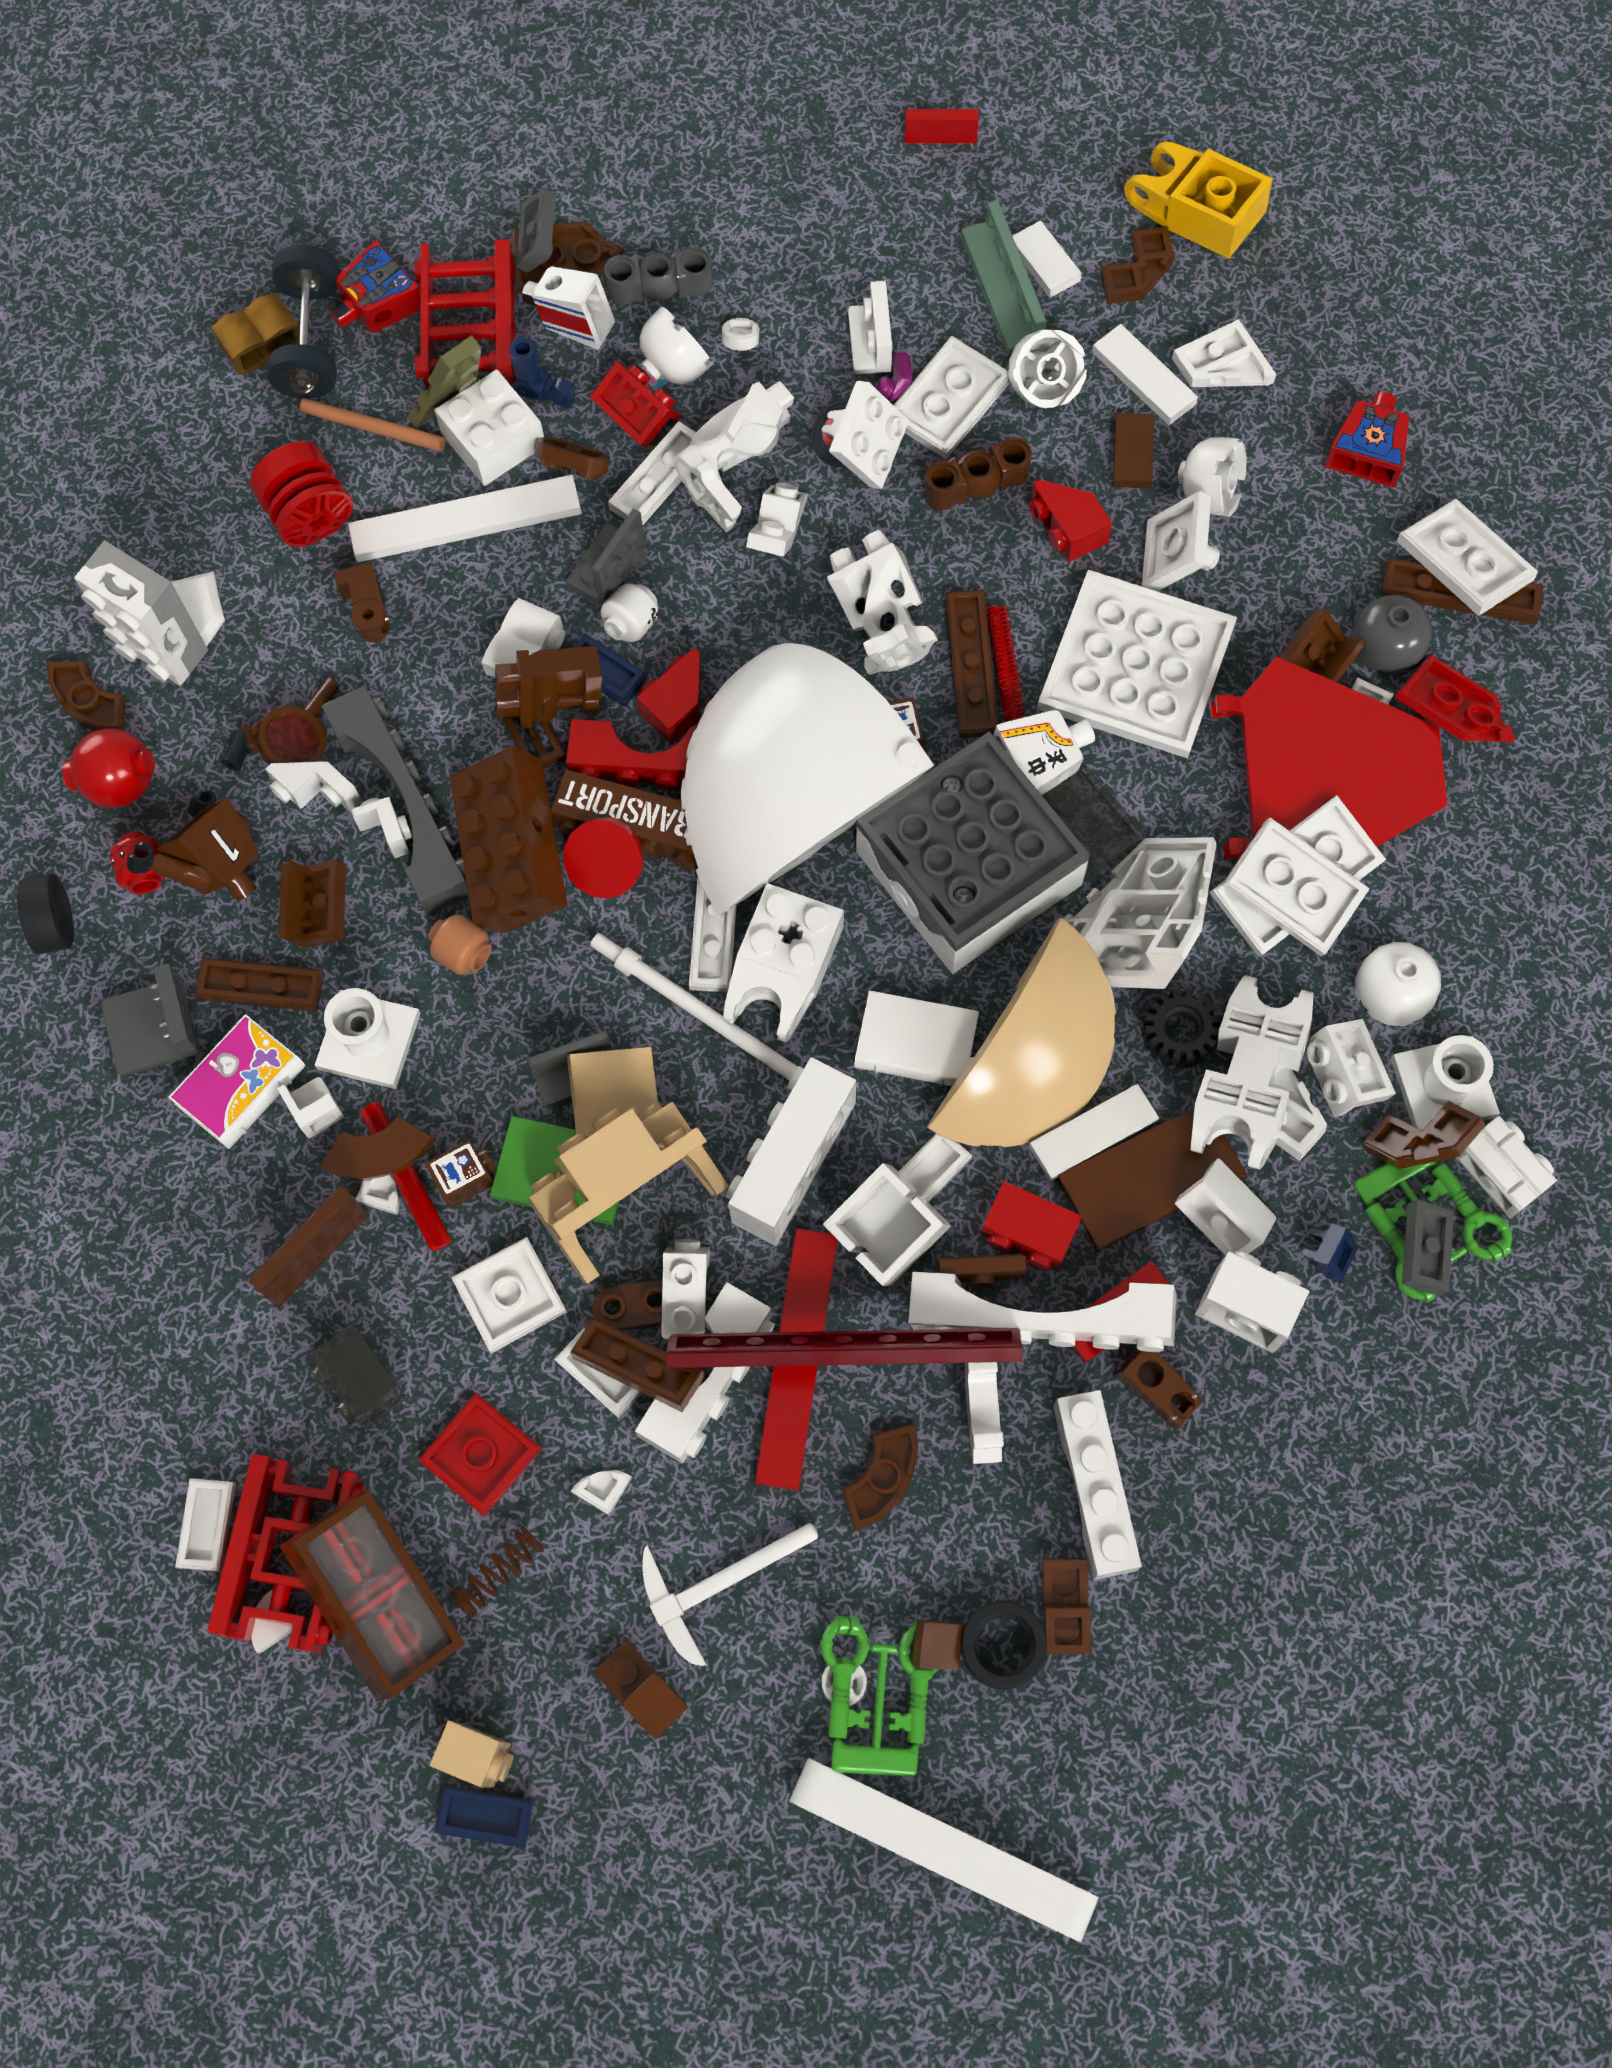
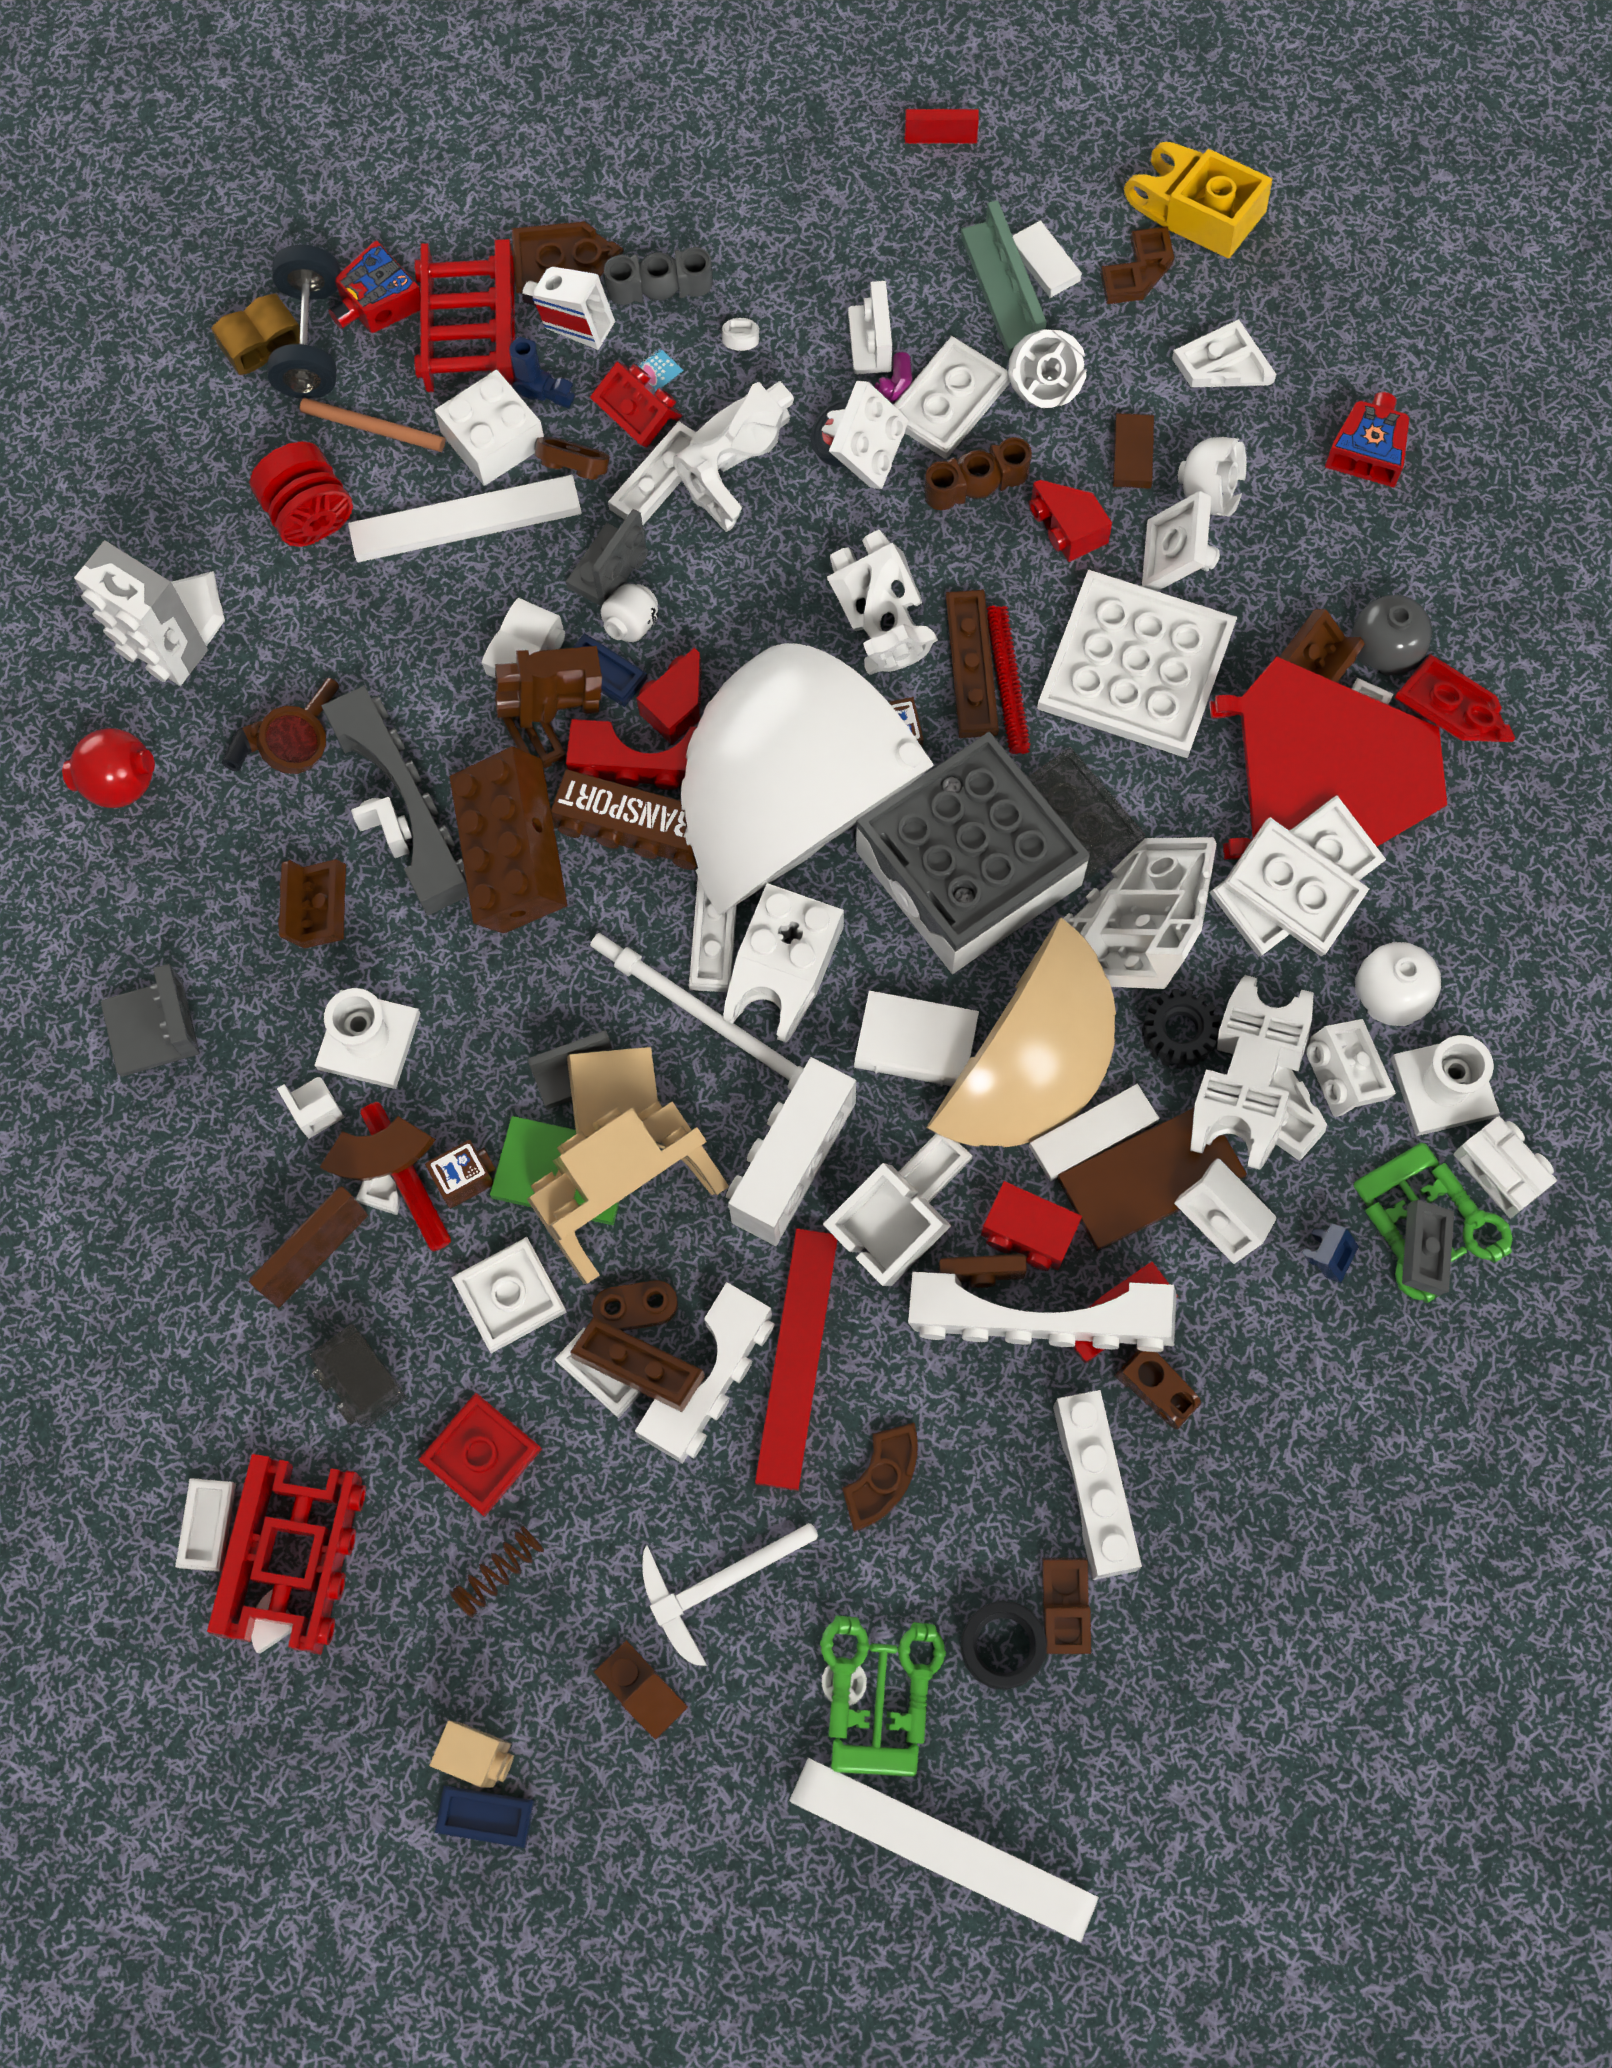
(45, 914): black tyre -> none
(83, 698): reddish brown tile -> none
(126, 879): red head -> none
(205, 851): reddish brown torso -> none
(236, 1081): piece -> none
(259, 984): reddish brown tile -> none
(306, 779): white slope -> none
(369, 610): reddish brown leg -> none
(372, 1595): brick -> none
(451, 376): olive wing -> none
(459, 944): nougat head -> none
(536, 230): dark grey plate -> none
(602, 1489): white tile -> none
(603, 857): red tile -> none
(671, 350): white cylinder -> none
(684, 1288): white bracket -> none
(778, 519): white slope -> none
(844, 1348): dark red tile -> none
(937, 1644): reddish brown tile -> none
(983, 1412): white piece -> none
(1045, 747): white torso -> none
(1144, 374): white tile -> none
(1252, 1301): white brick -> none
(1418, 583): reddish brown tile -> none
(1441, 1138): reddish brown tile -> none
(1467, 556): white tile -> none

